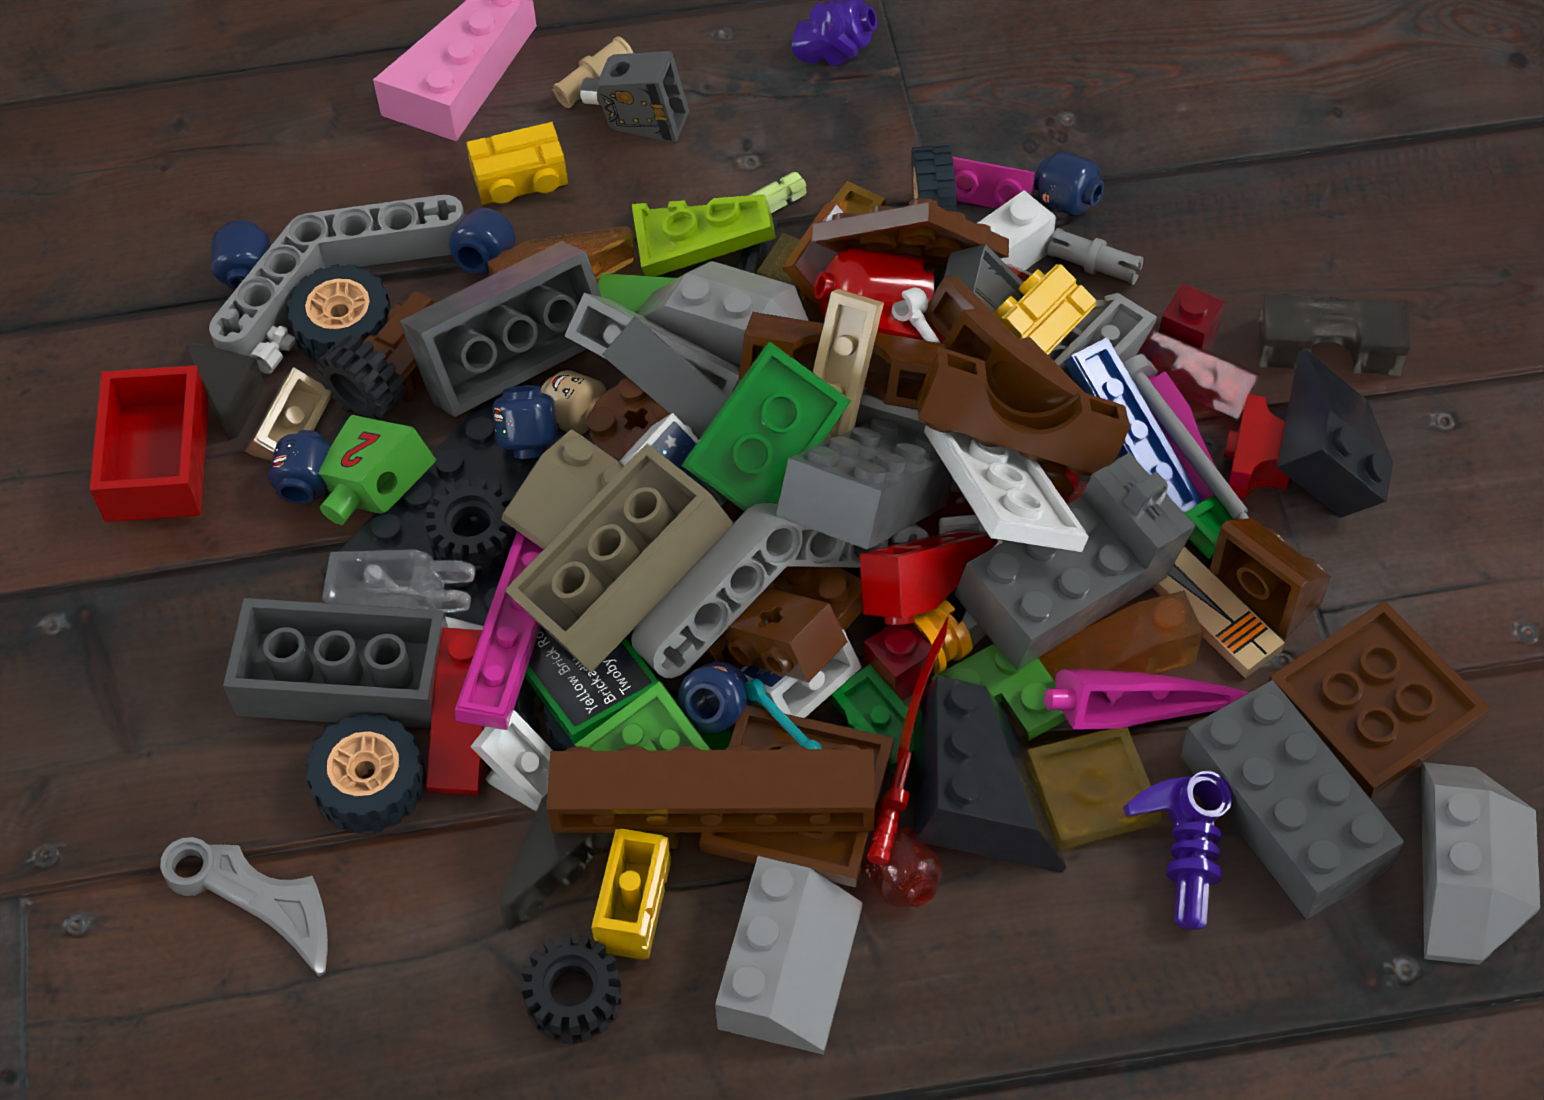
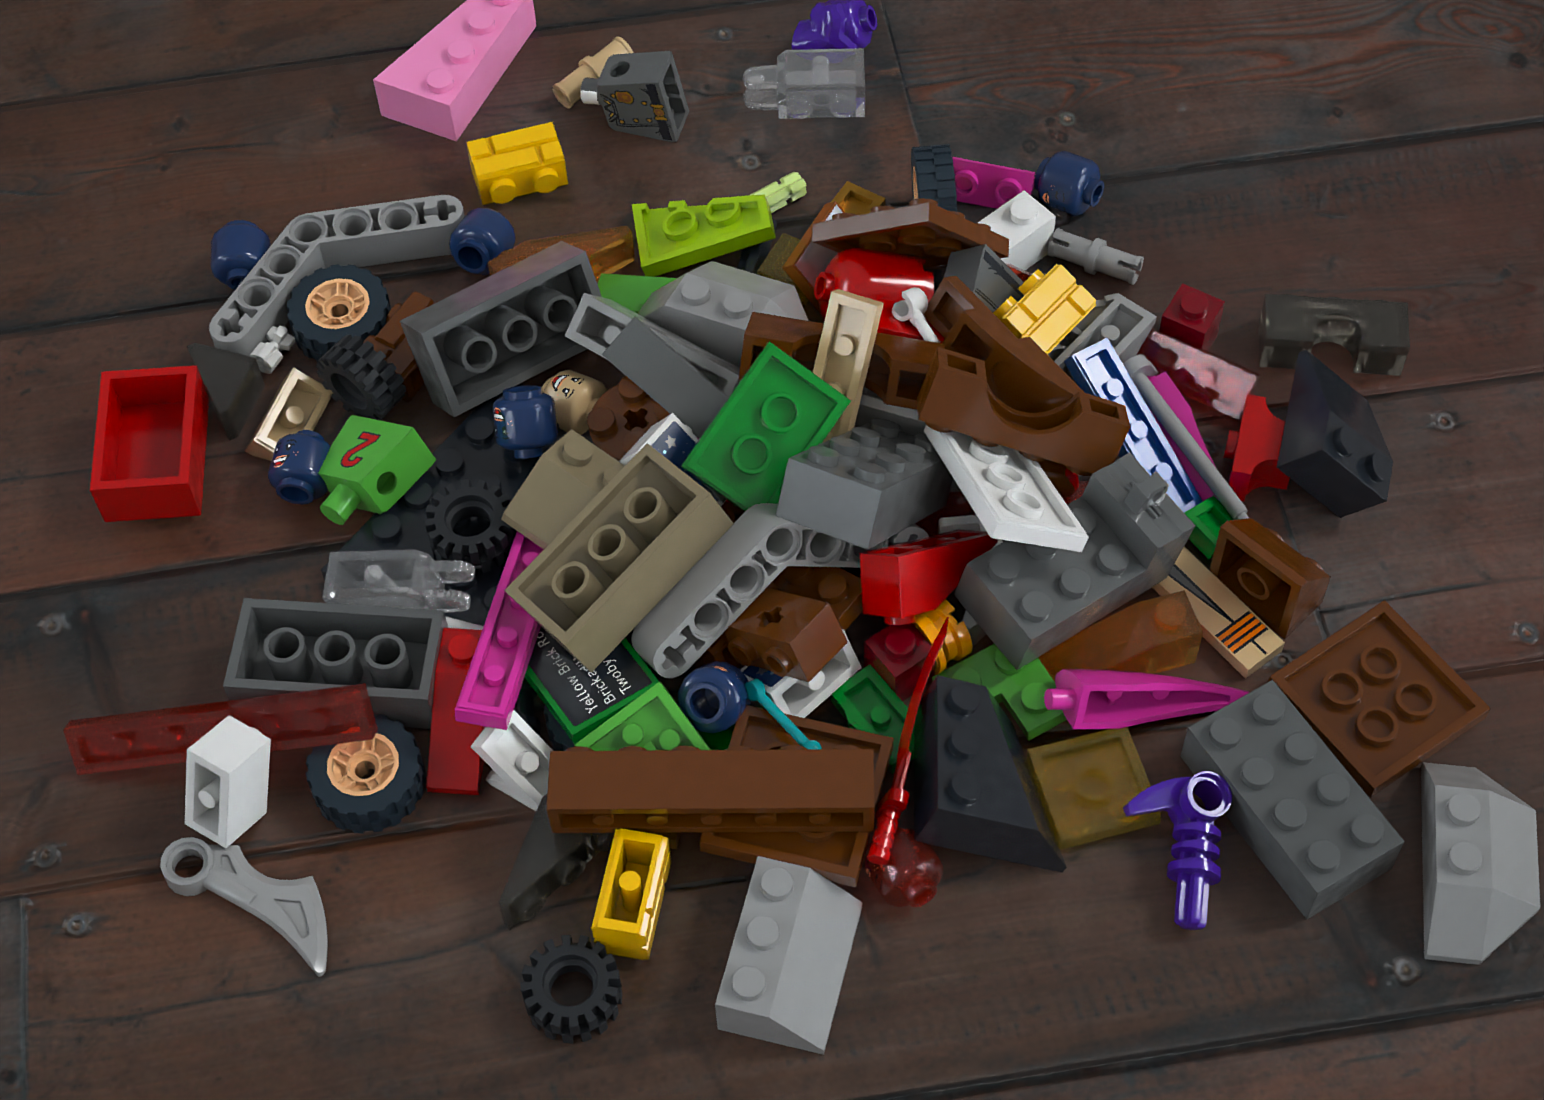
(166, 734): none -> clear red plate
(227, 781): none -> white brick
(809, 84): none -> clear hinge

